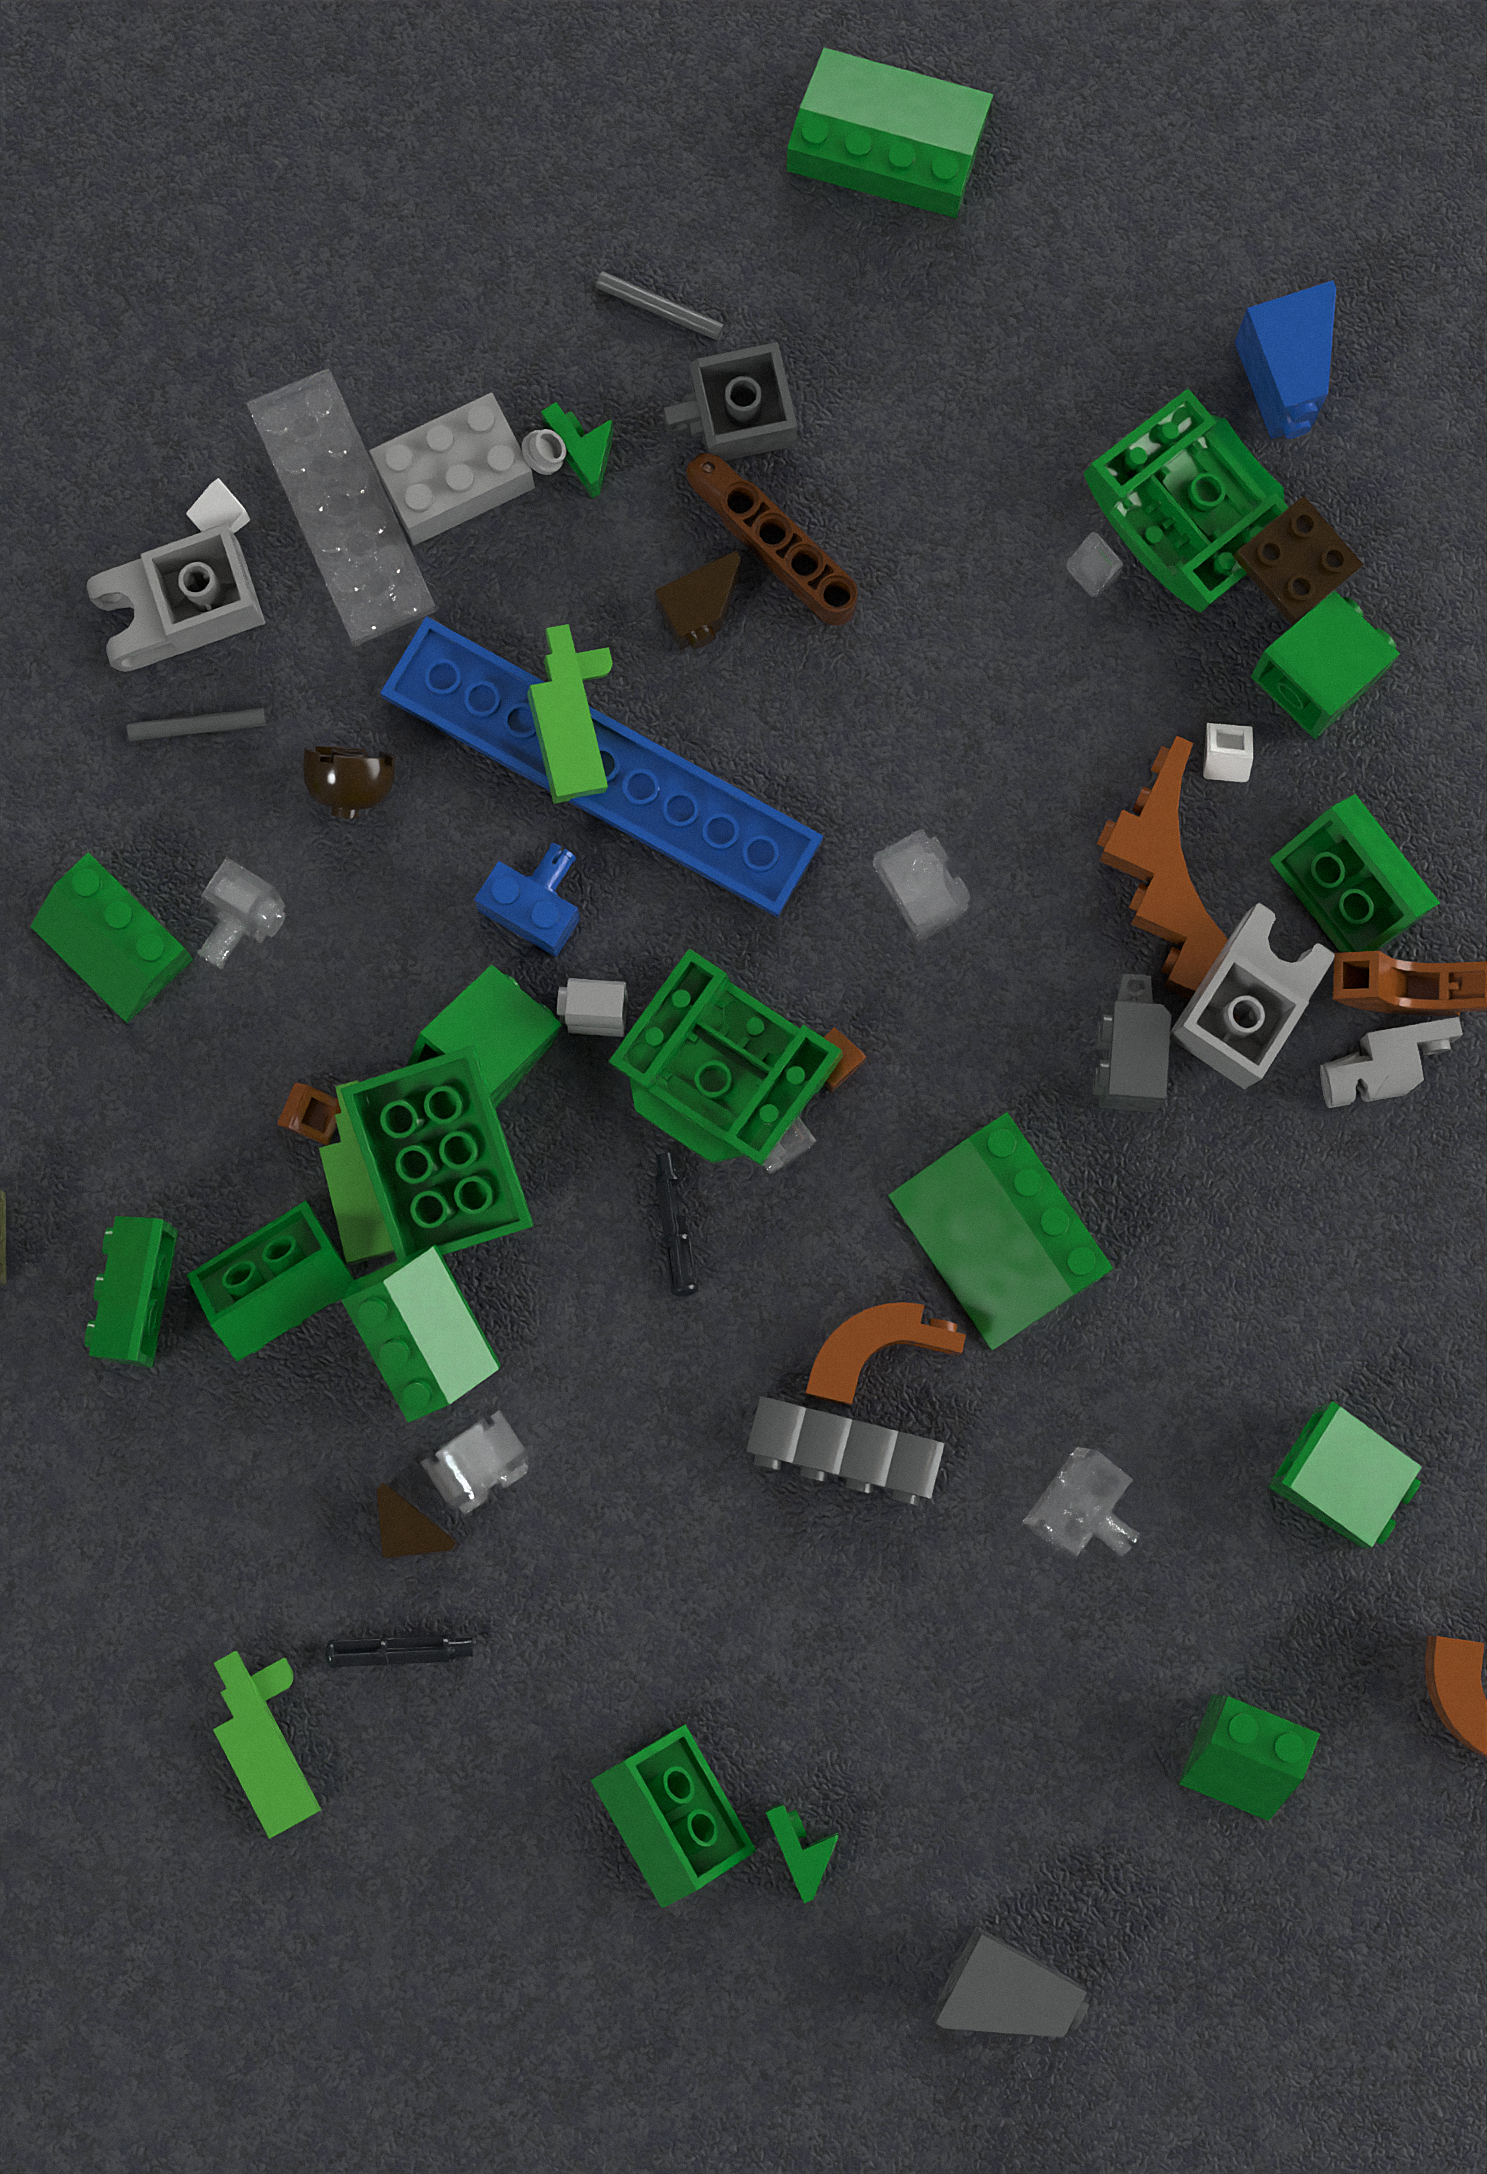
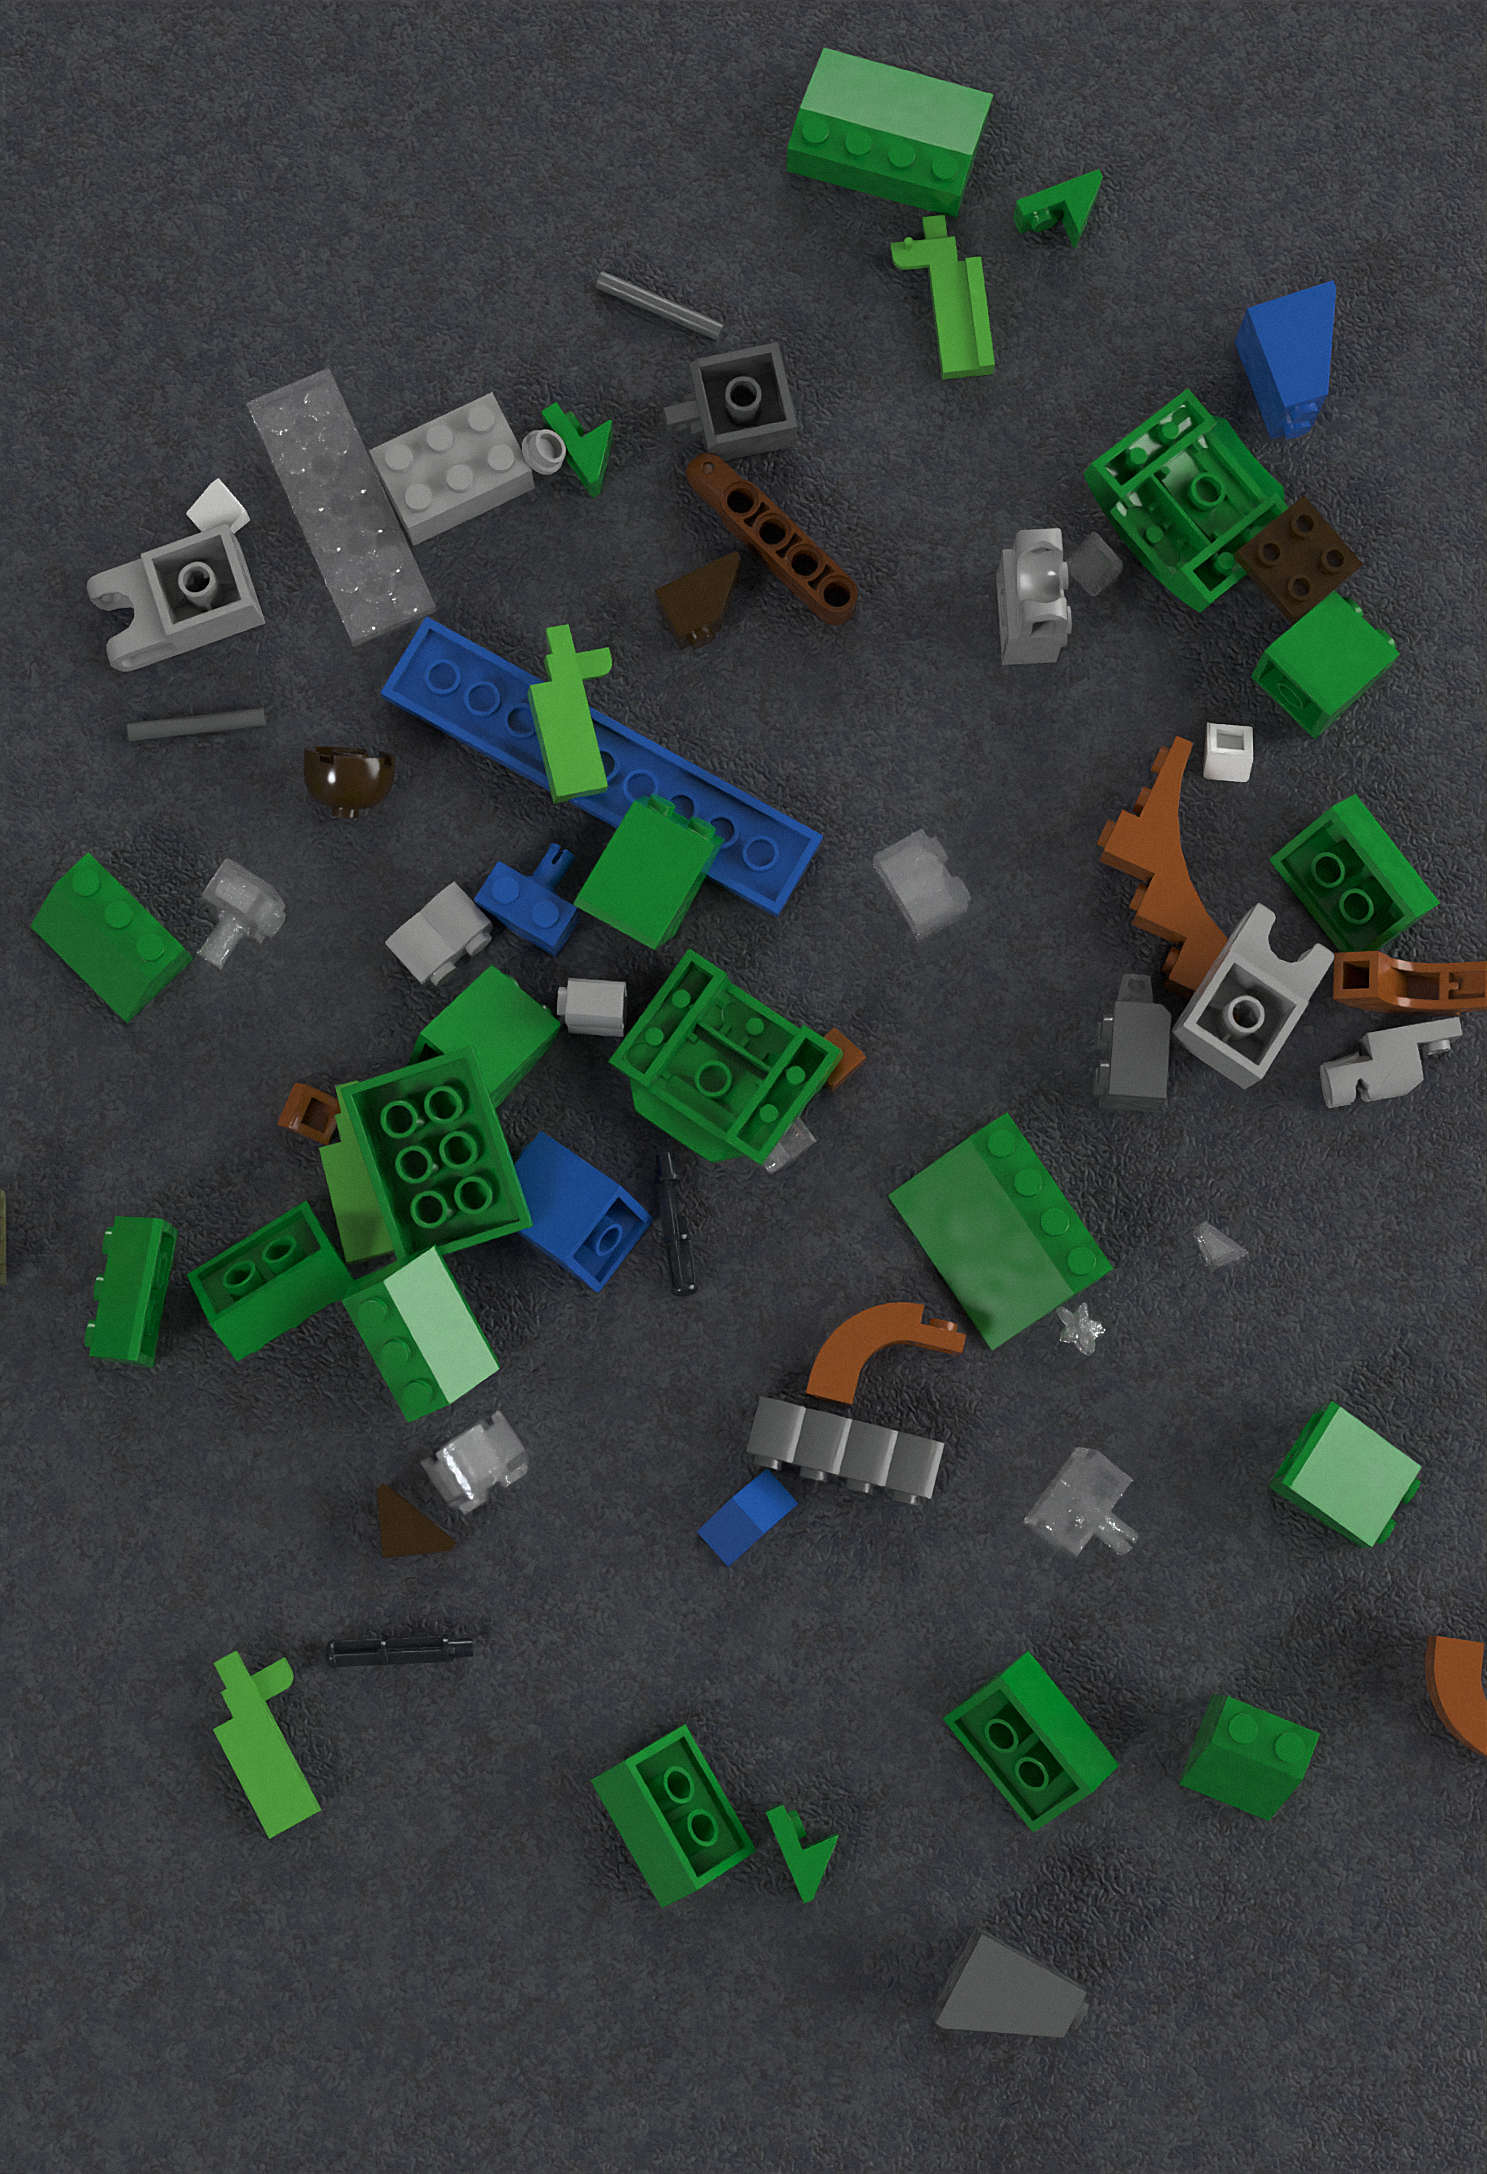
(441, 936): none -> light grey brick
(577, 1212): none -> blue slope
(650, 871): none -> green slope
(747, 1517): none -> blue slope
(956, 299): none -> bright green piece
(1031, 1742): none -> green slope
(1032, 598): none -> light grey brick
(1067, 201): none -> green slope
(1079, 1328): none -> clear plant
(1216, 1247): none -> clear slope

